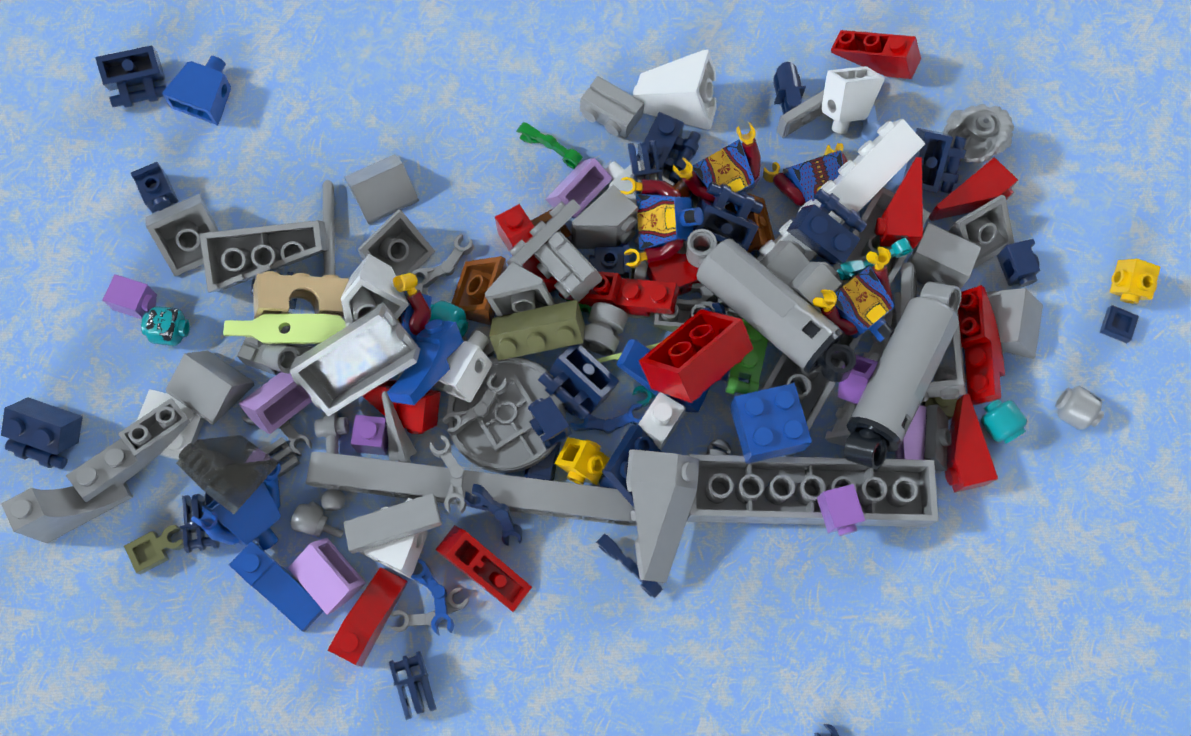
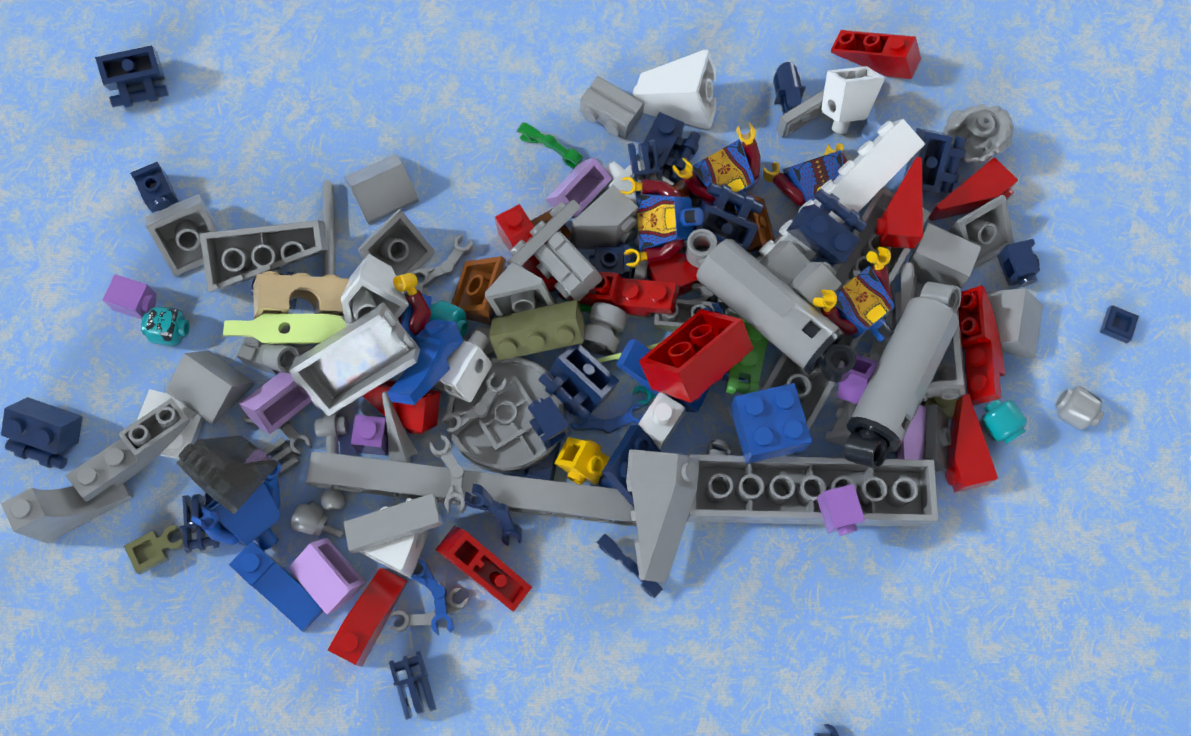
(200, 90): blue torso -> none
(852, 268): teal piece -> none
(1134, 280): yellow brick -> none

